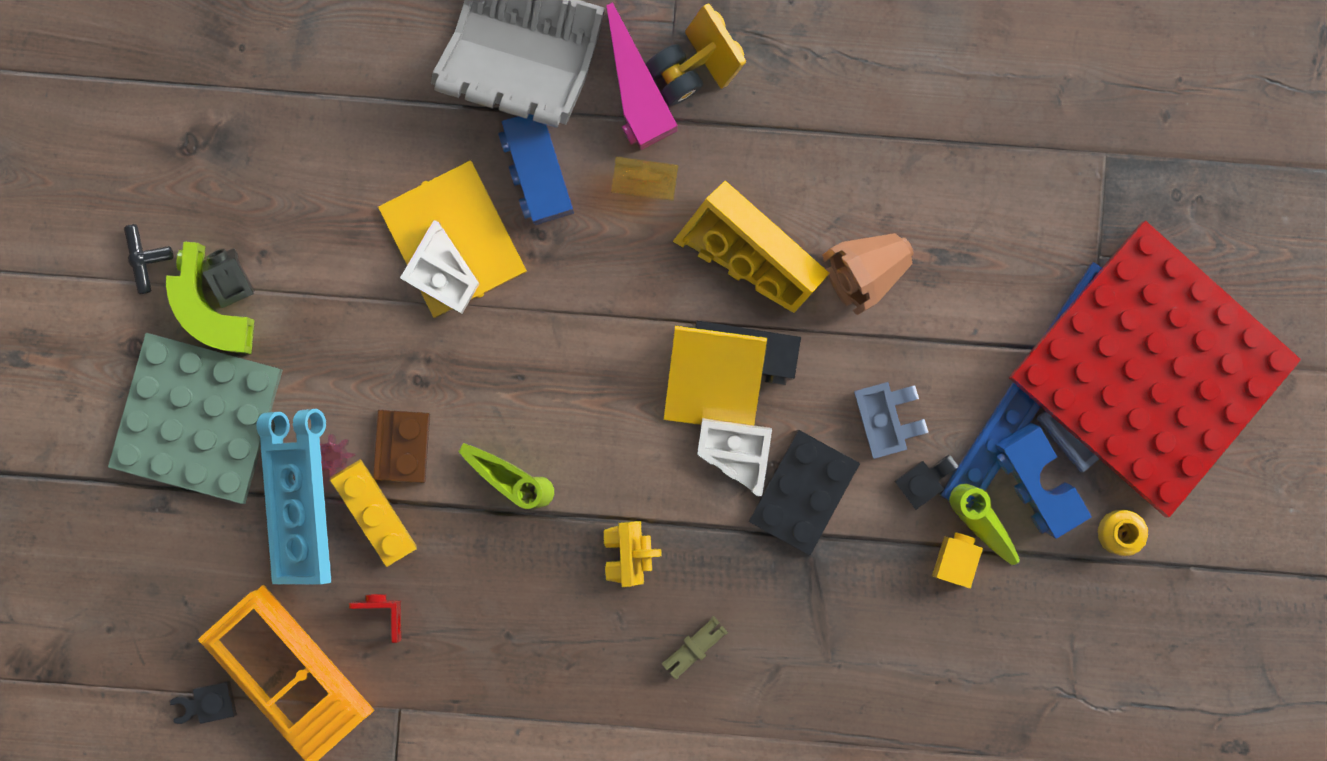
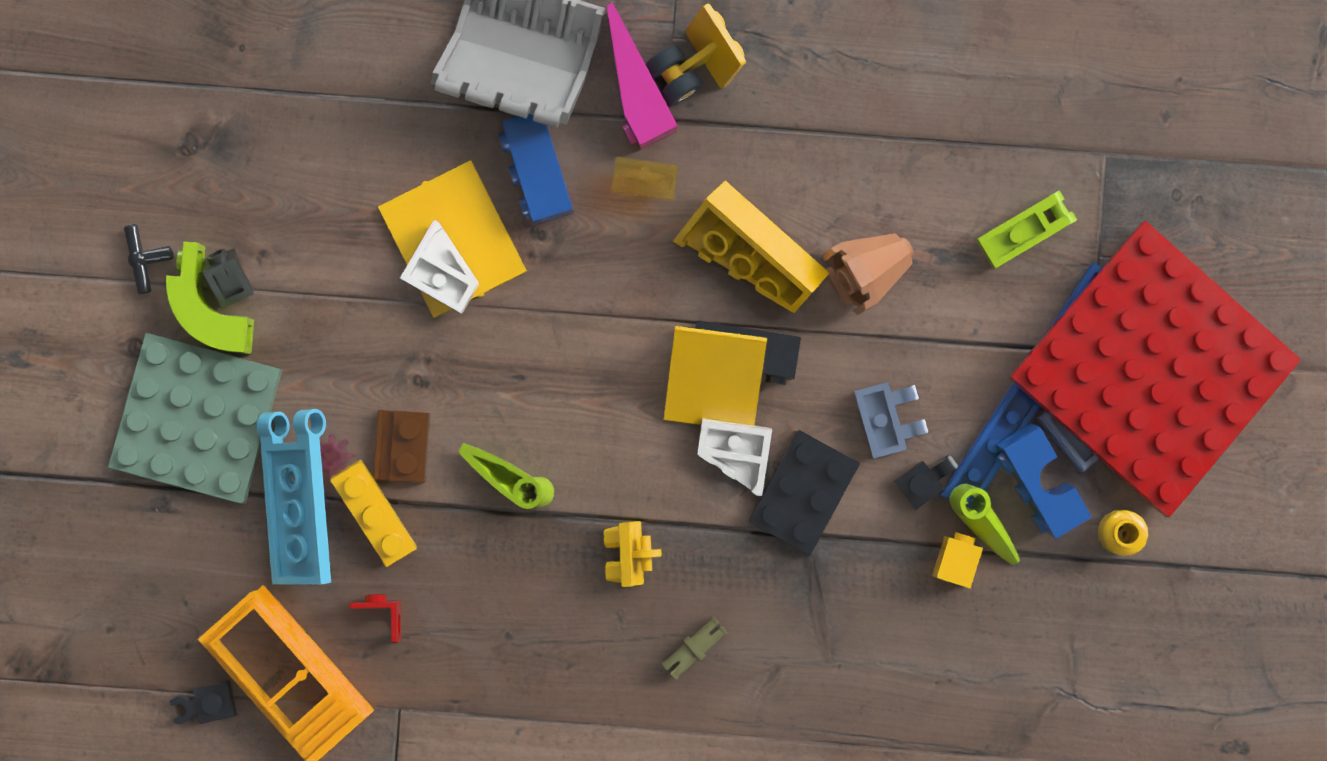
(1025, 230): none -> lime plate

